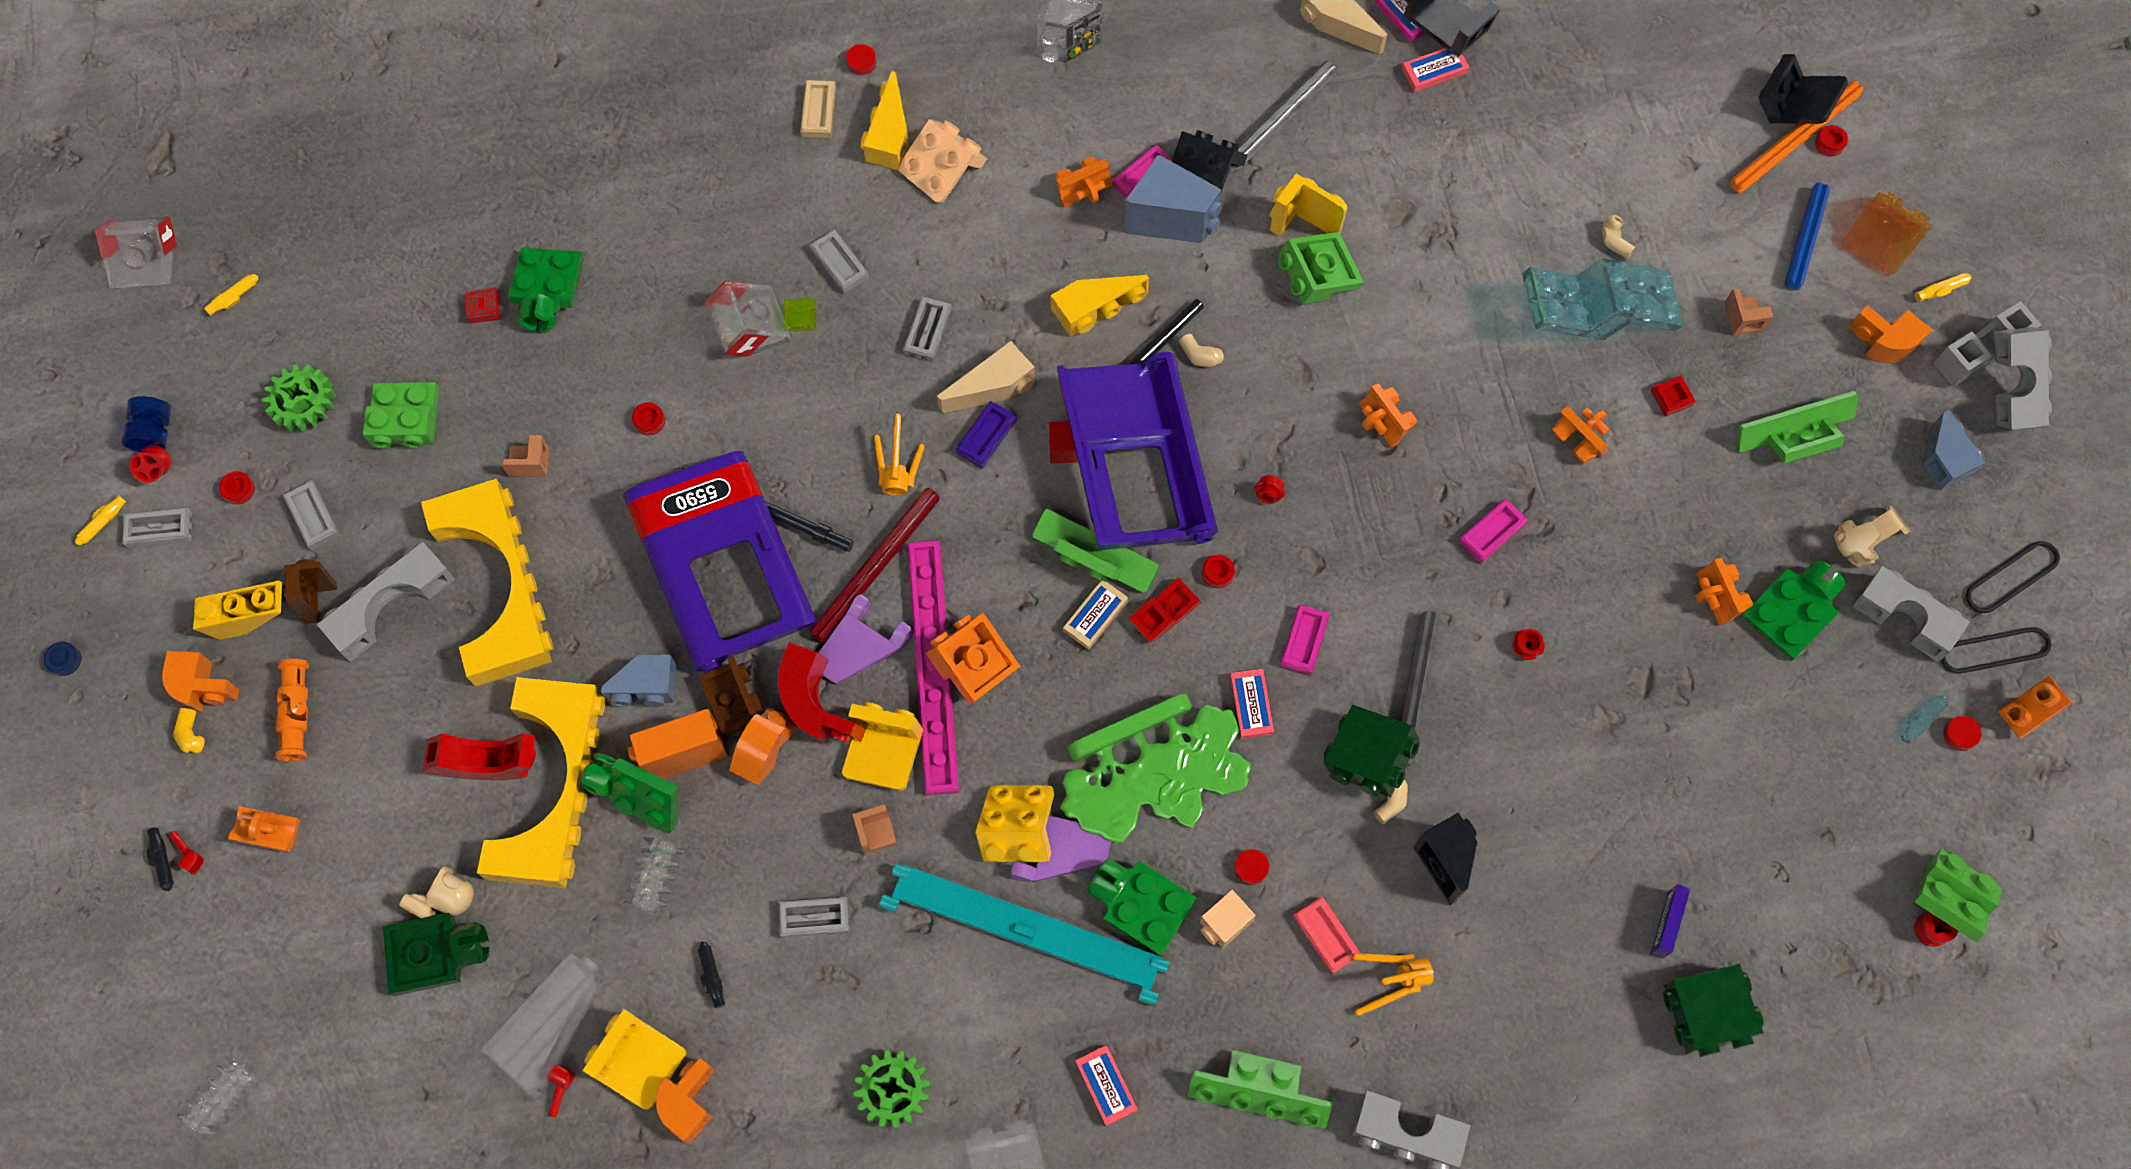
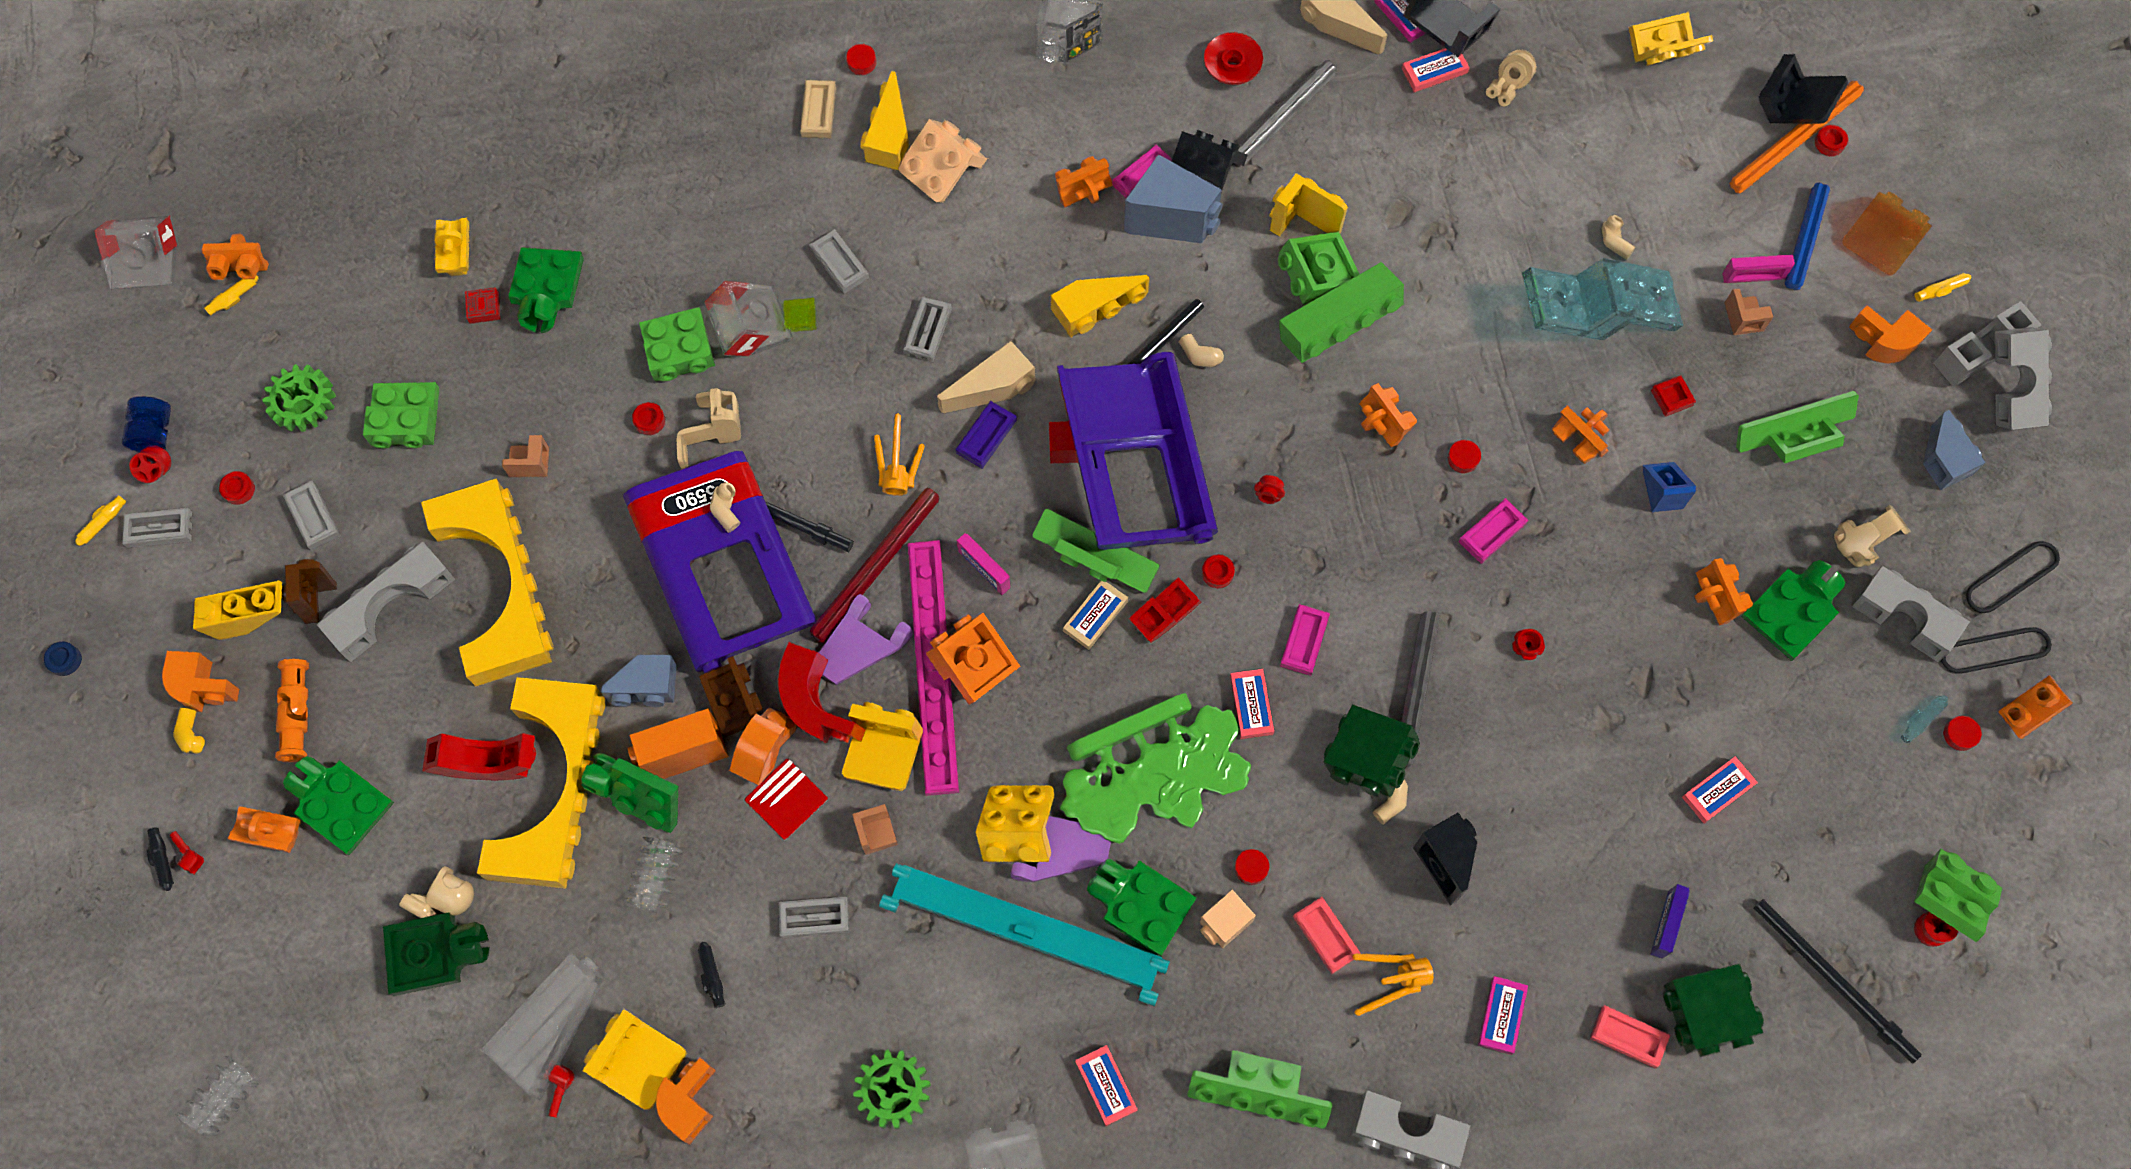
(234, 256): none -> orange hips
(336, 802): none -> green plate
(452, 247): none -> yellow hips
(677, 344): none -> bright green plate
(721, 505): none -> tan arm
(723, 425): none -> tan piece
(786, 799): none -> red sticker
(983, 563): none -> dark pink tile
(1237, 49): none -> red dish
(1341, 312): none -> bright green brick
(1464, 456): none -> red tile
(1503, 1015): none -> tile
(1514, 74): none -> tan piece
(1630, 1036): none -> coral tile
(1665, 39): none -> yellow bracket
(1667, 486): none -> blue slope
(1719, 789): none -> tile
(1758, 268): none -> dark pink tile
(1888, 1031): none -> black bar

